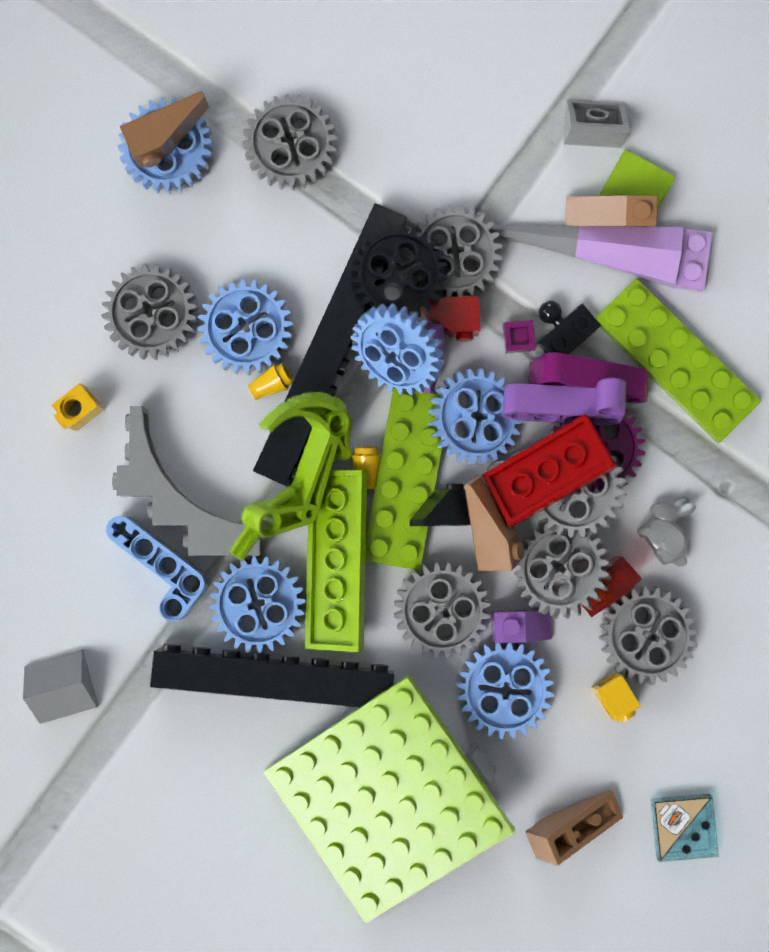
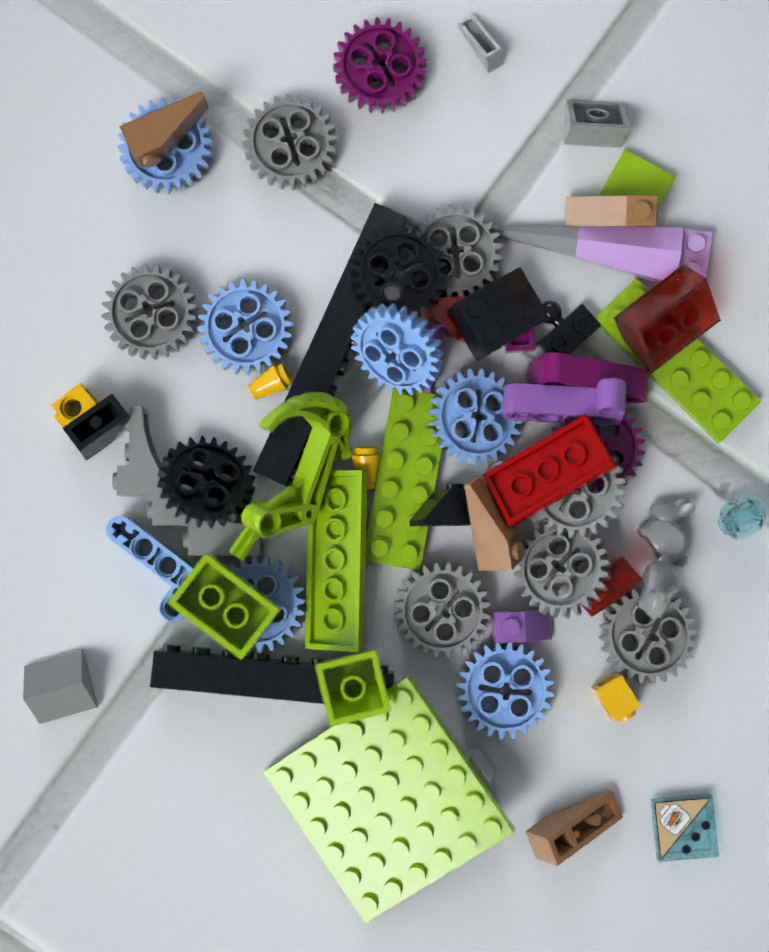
(97, 426): none -> black slope
(196, 502): none -> black gear
(224, 605): none -> lime brick
(353, 687): none -> lime slope
(357, 78): none -> magenta gear
(482, 43): none -> light grey piece
(497, 313): none -> black slope
(659, 587): none -> light grey animal
(668, 317): none -> clear red slope
(741, 518): none -> clear light blue head

